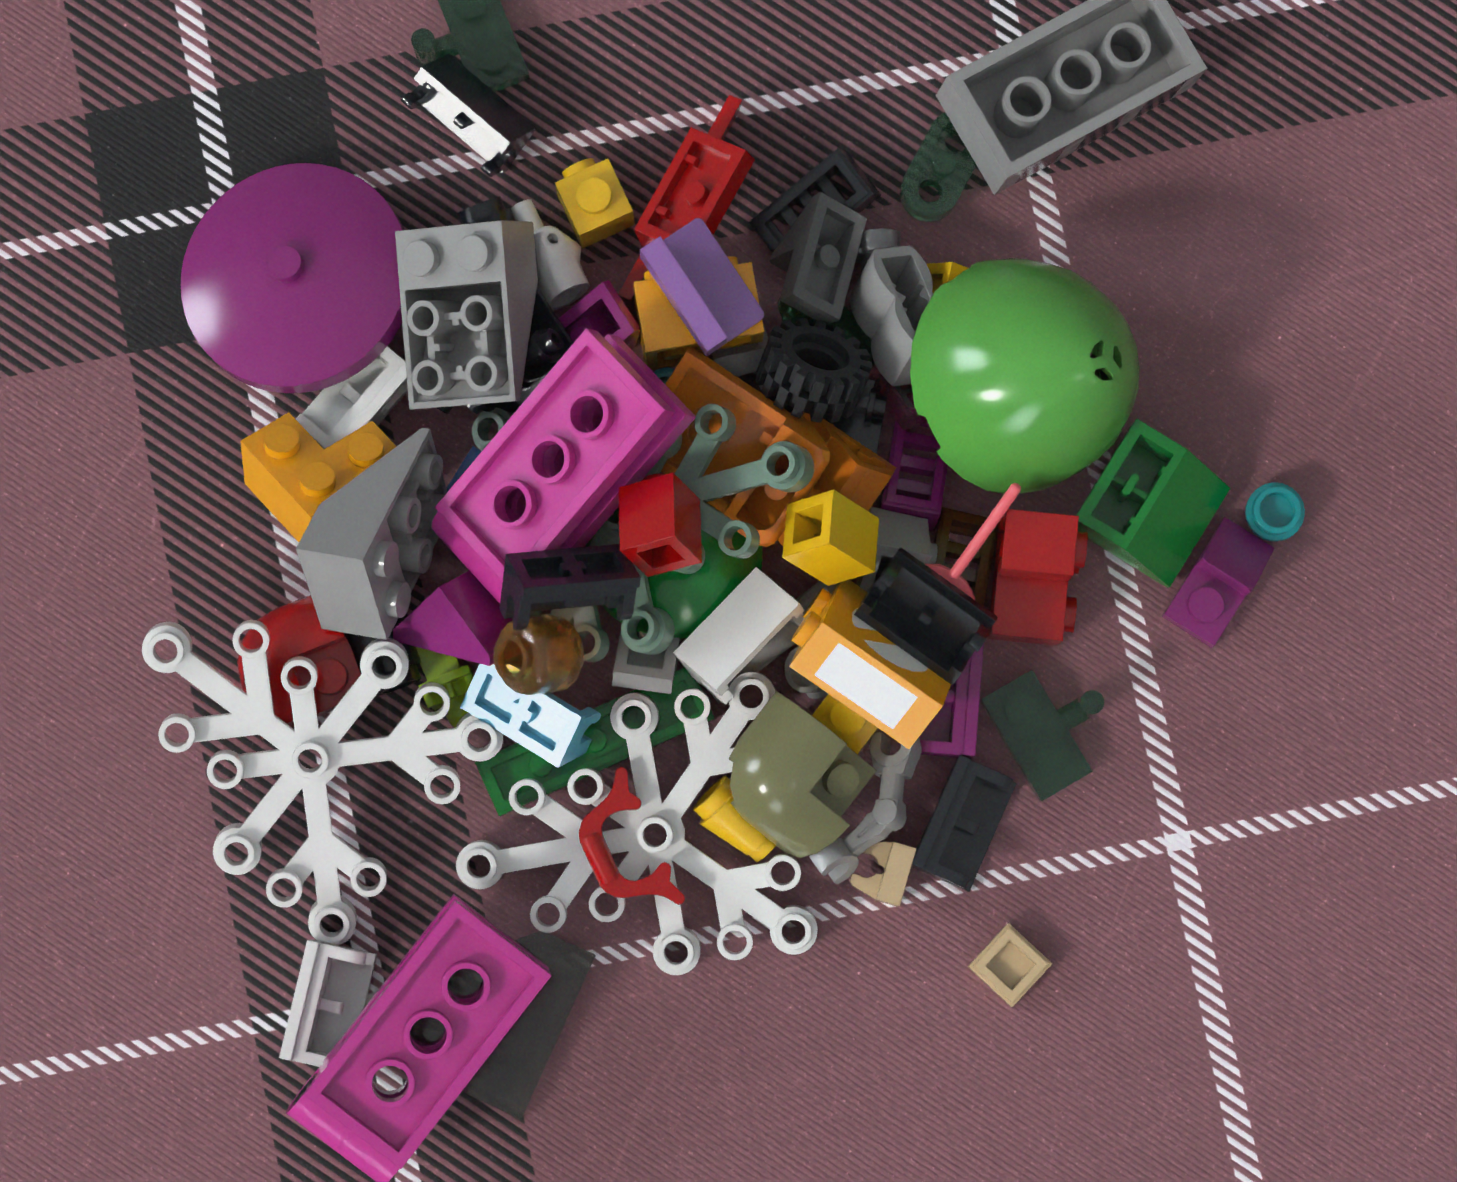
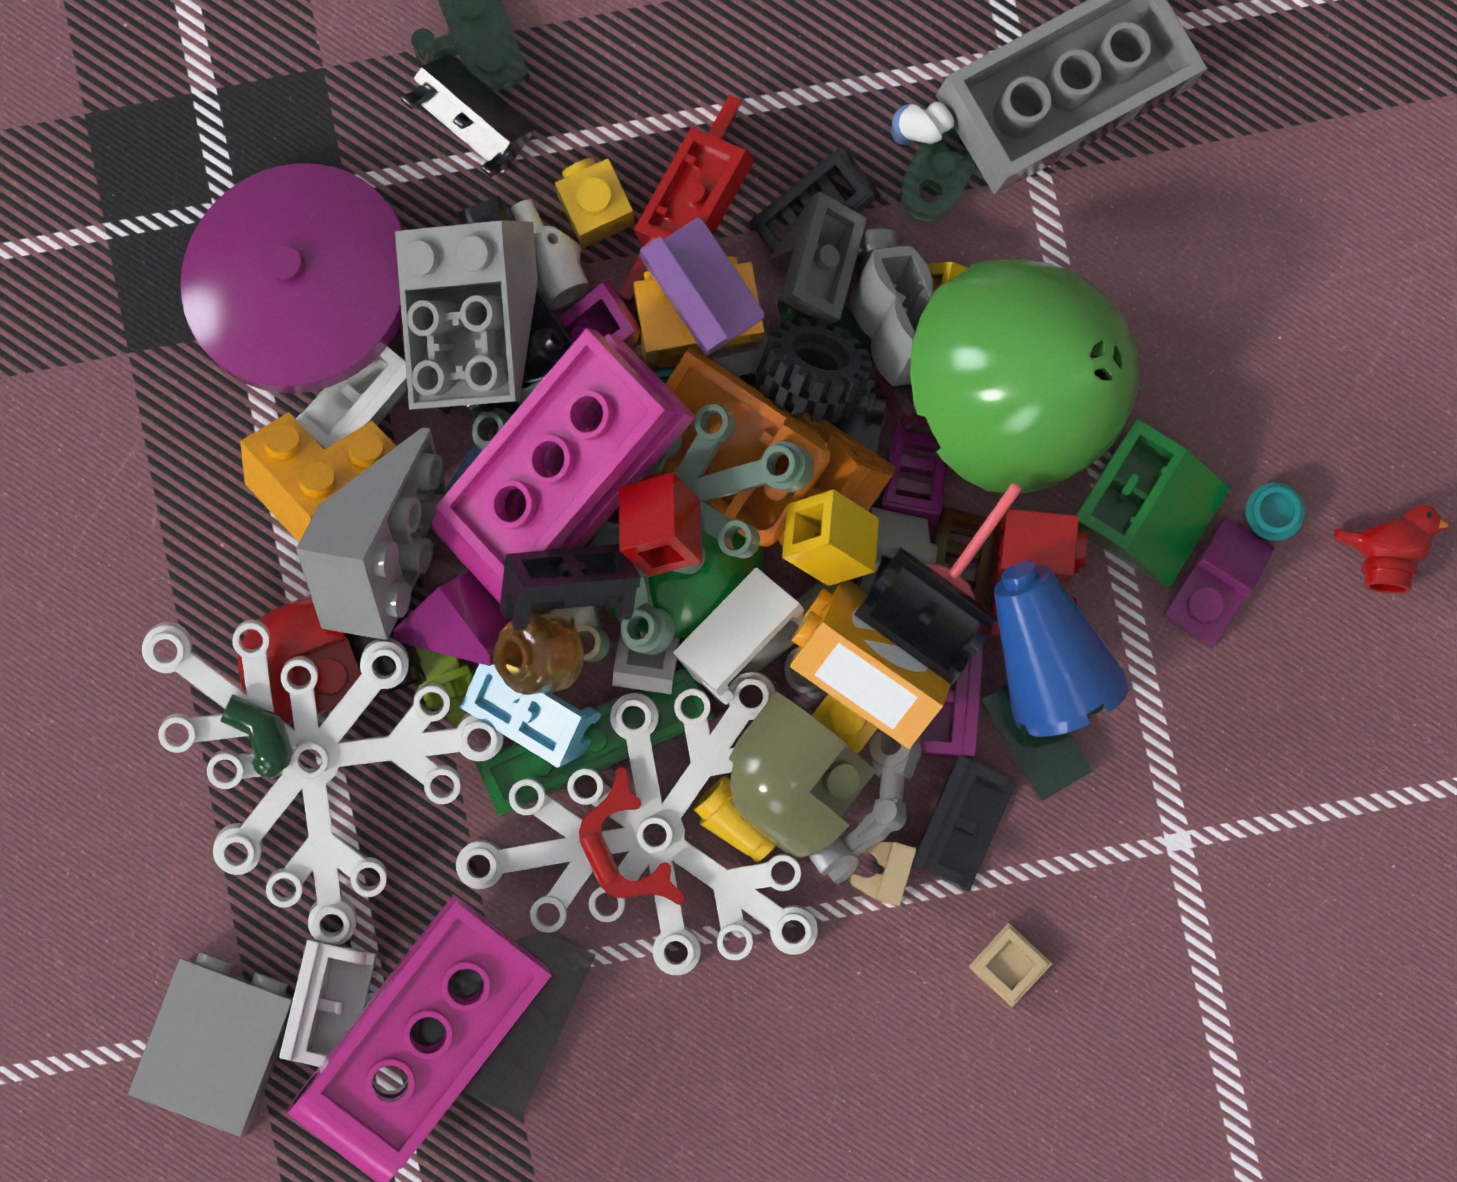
(213, 1044): none -> light grey brick
(265, 732): none -> dark green arm
(915, 124): none -> white arm
(1052, 654): none -> blue cone
(1395, 548): none -> red animal

